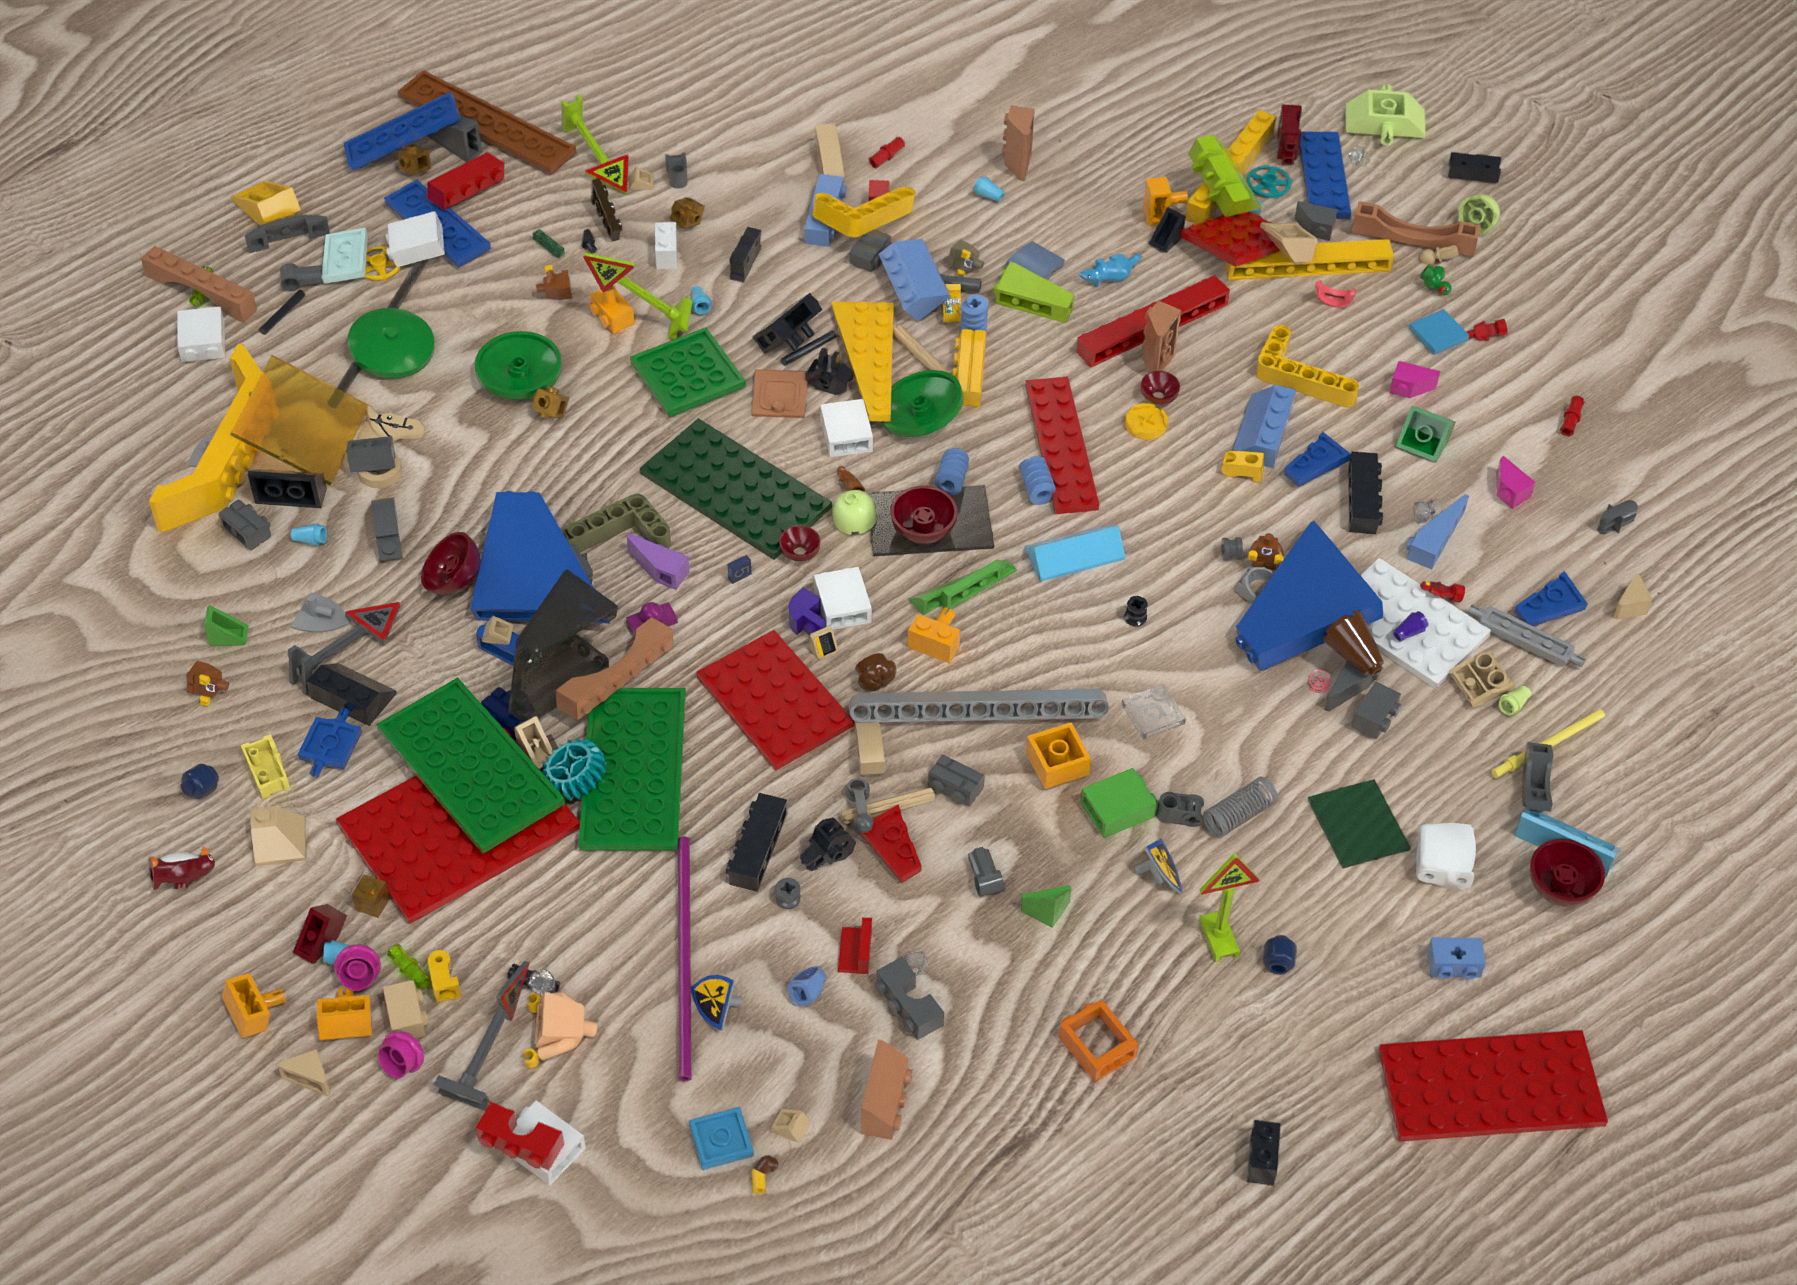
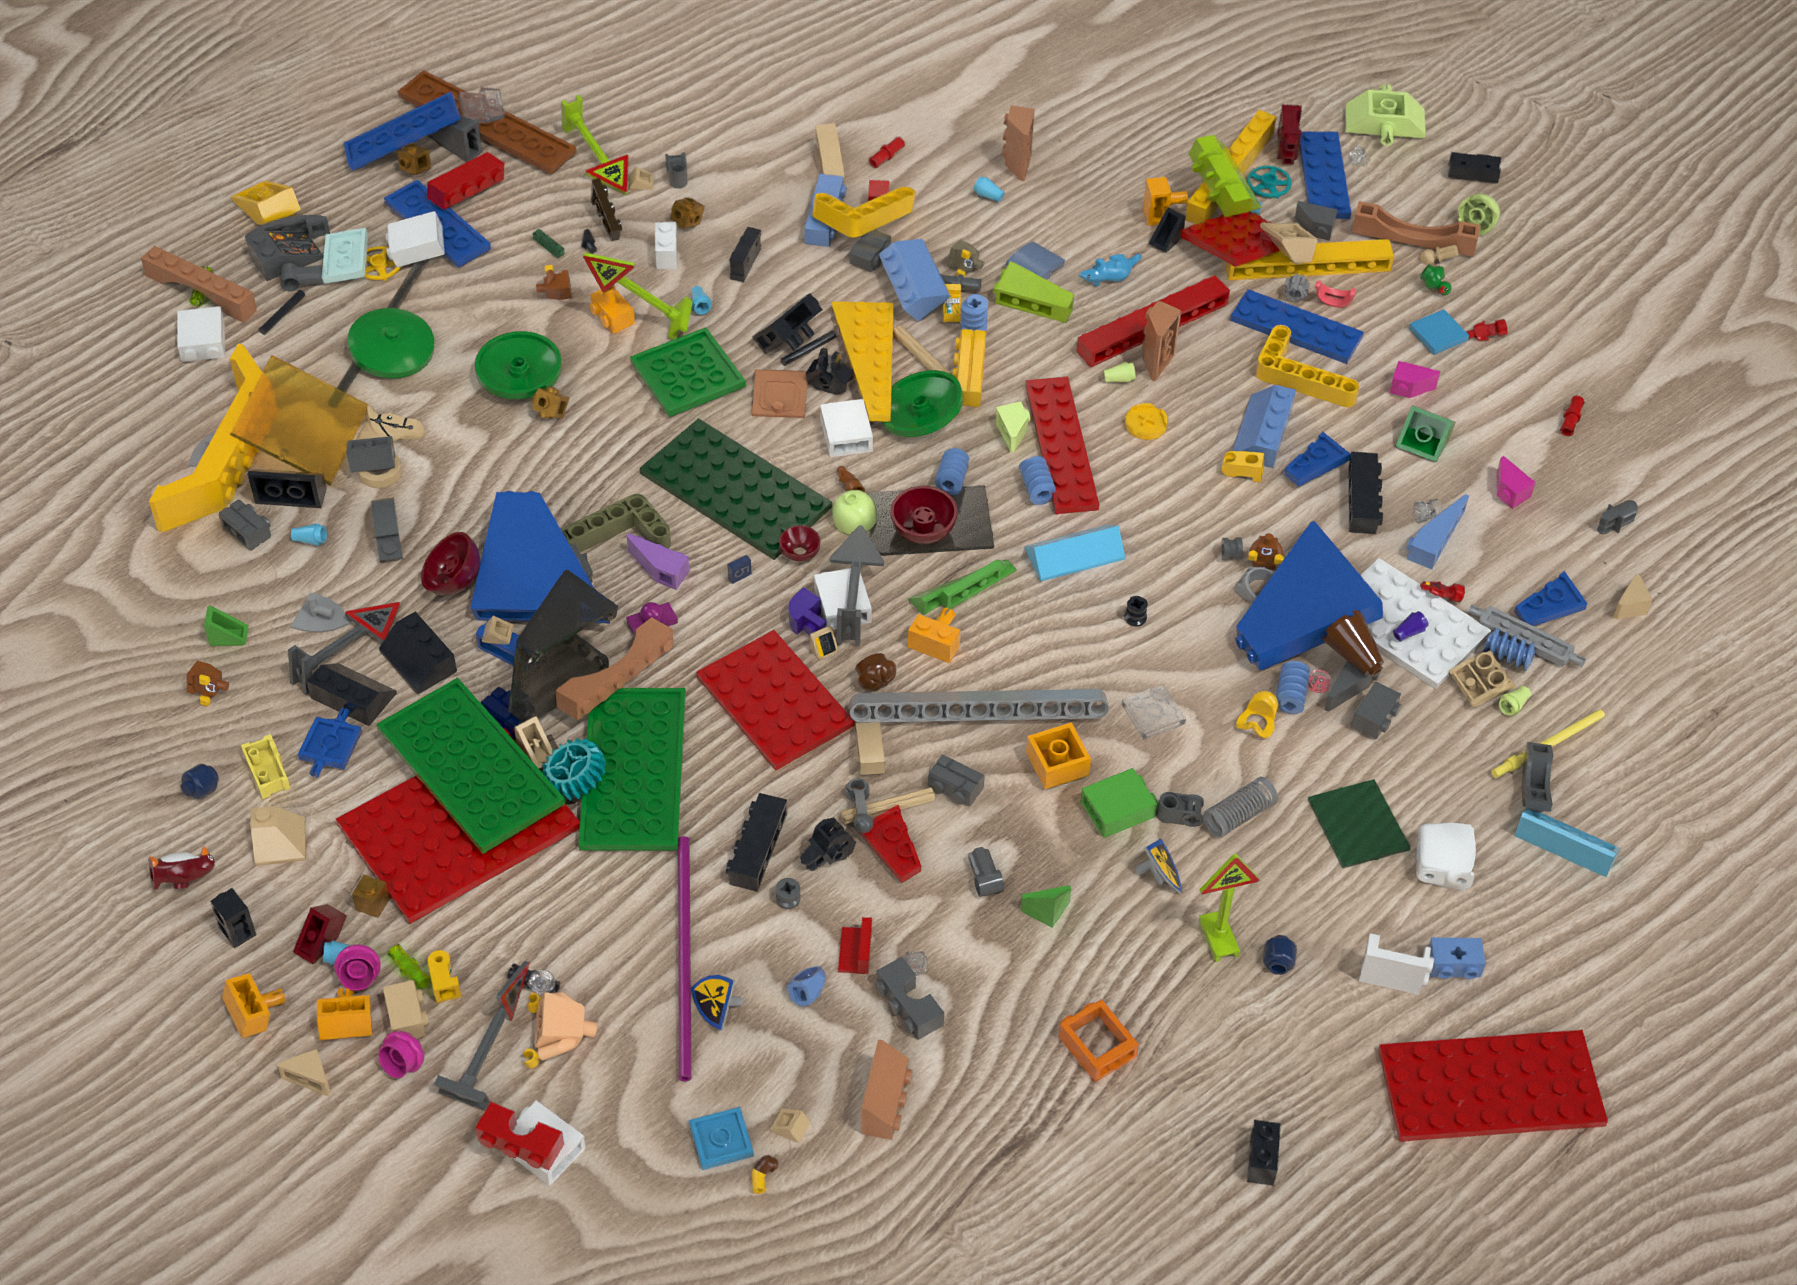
(233, 917): none -> black brick
(275, 248): none -> dark grey slope
(418, 653): none -> black slope
(482, 106): none -> clear slope
(857, 551): none -> dark grey piece
(1012, 423): none -> yellowish green slope
(1121, 373): none -> yellowish green cone
(1160, 382): dark red piece -> none
(1262, 704): none -> yellow piece
(1293, 687): none -> medium blue piece
(1296, 287): none -> light grey gear
(1307, 329): none -> blue plate
(1395, 969): none -> white panel
(1510, 648): none -> medium blue piece
(1566, 872): dark red piece -> none

